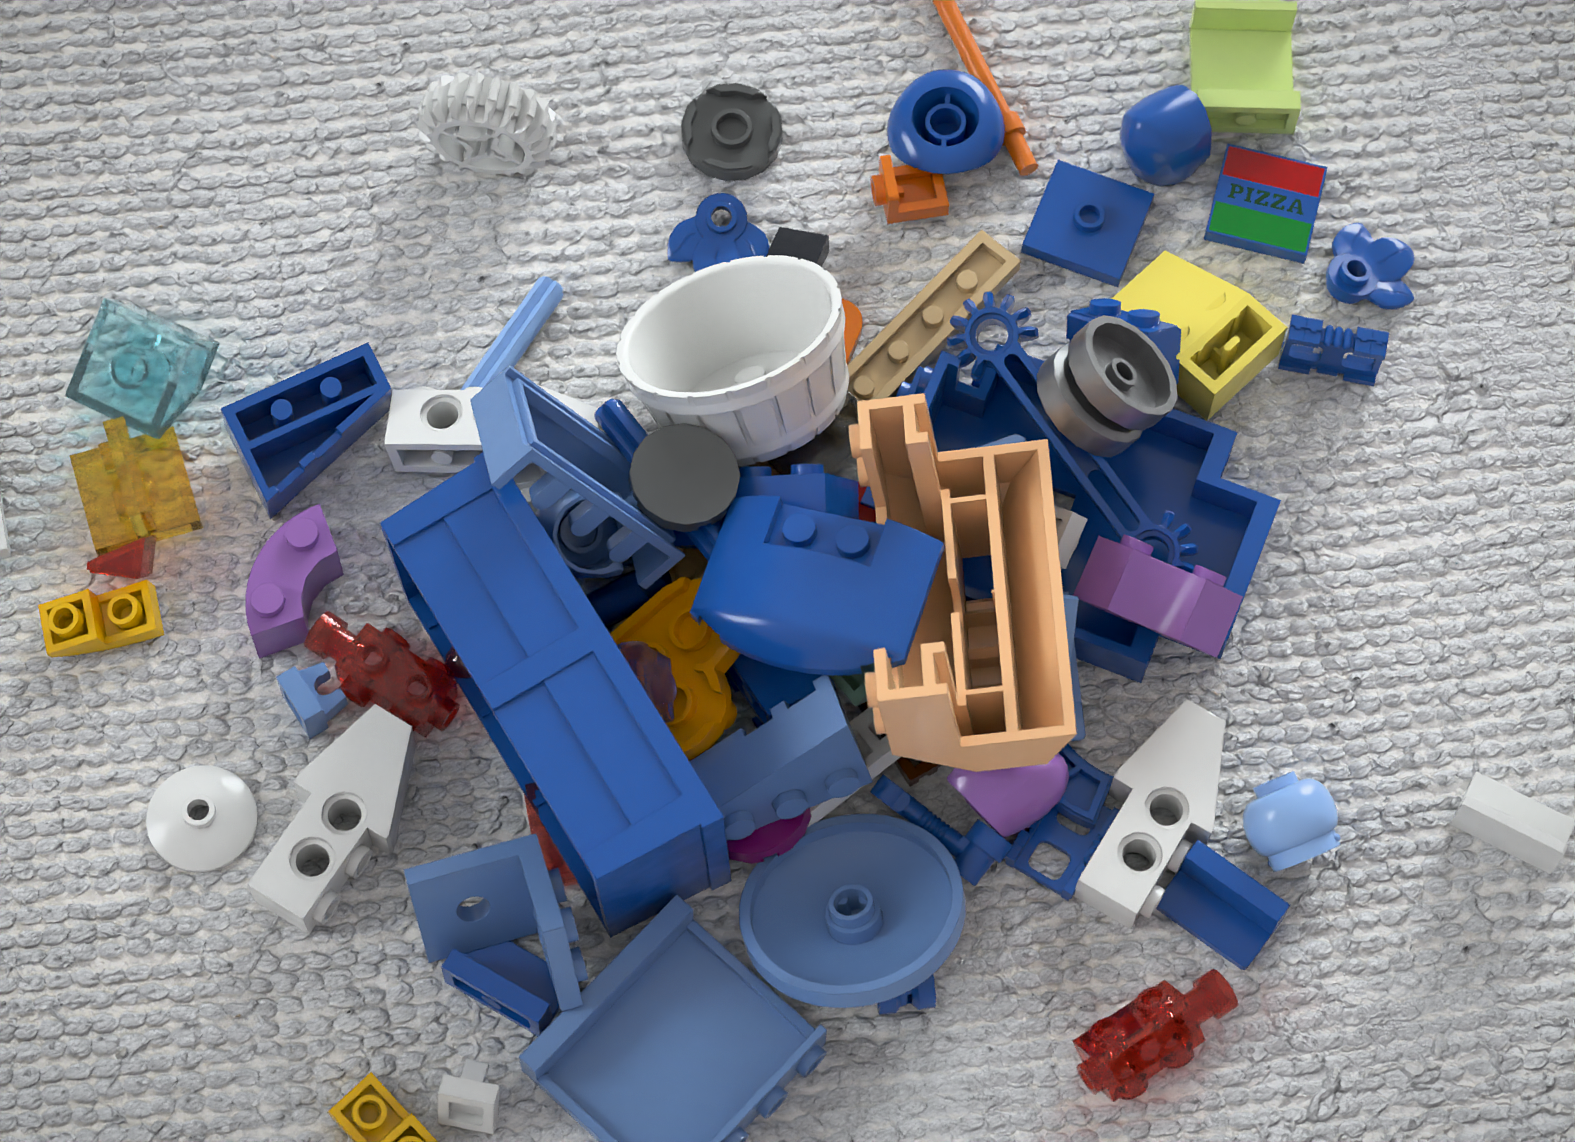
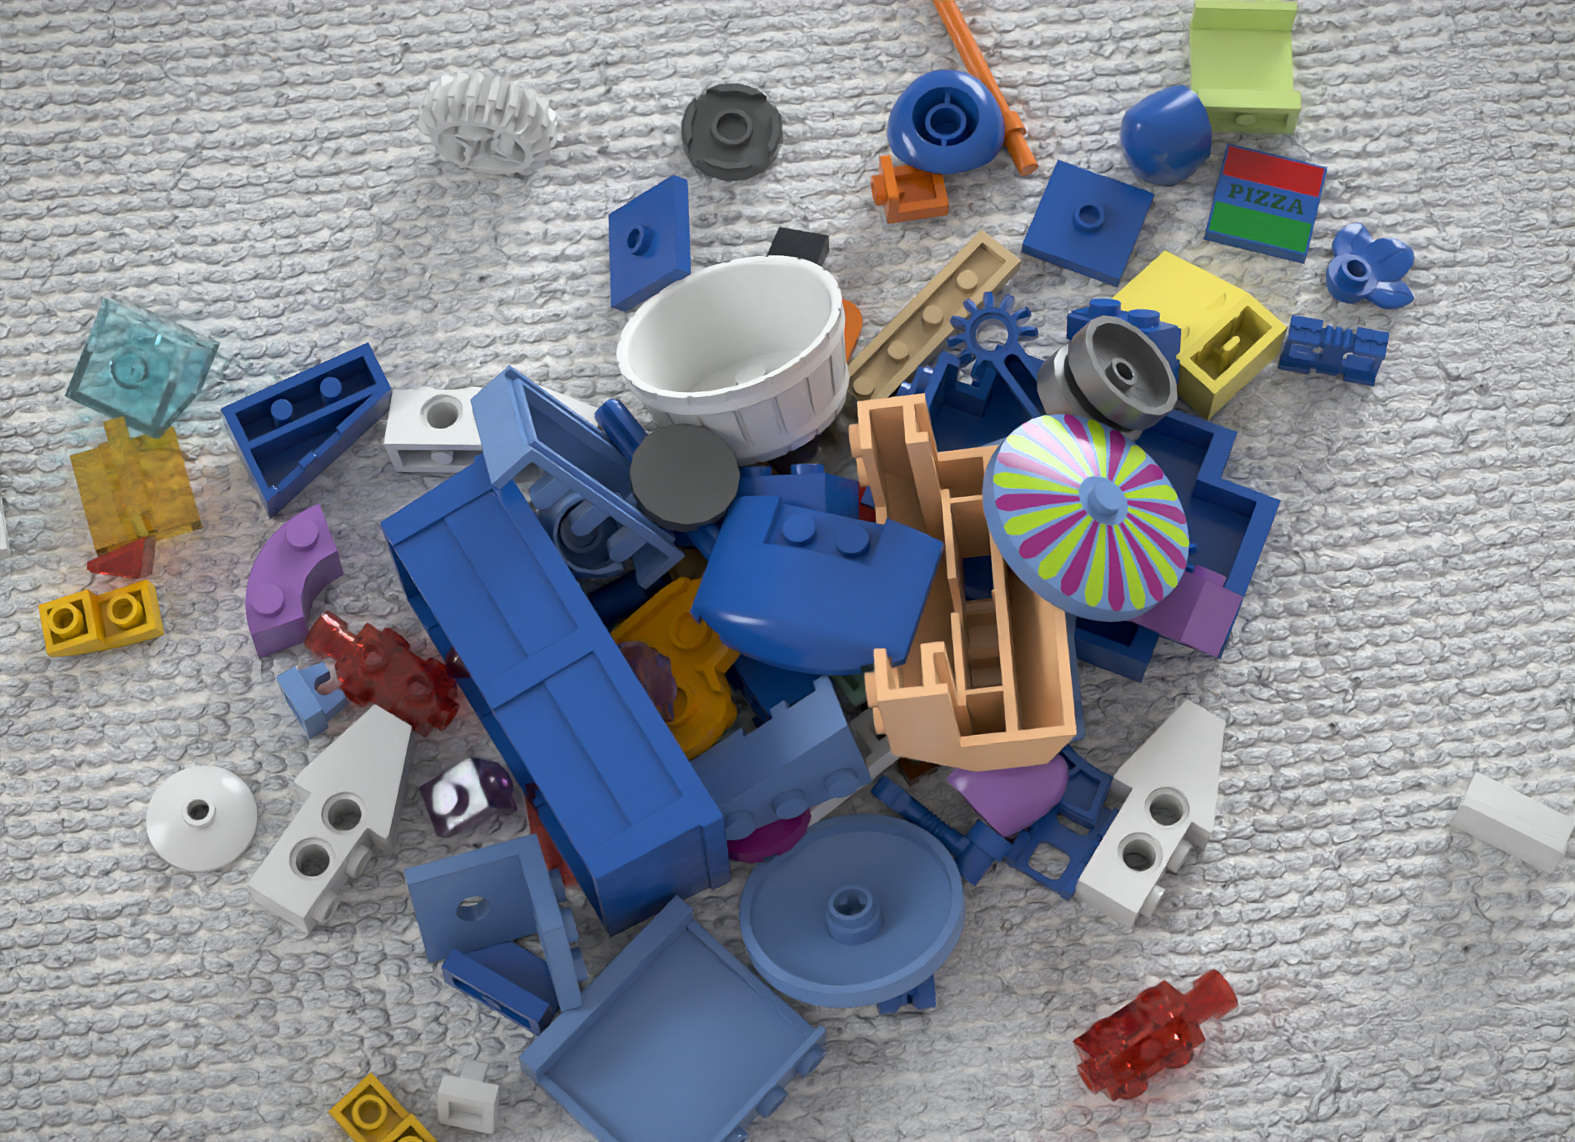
(467, 795): none -> clear purple bracket
(518, 332): light blue axle -> none
(649, 243): none -> blue plate
(710, 244): blue plate -> none
(1085, 518): none -> dish
(1222, 906): blue panel -> none
(1291, 820): light blue piece -> none

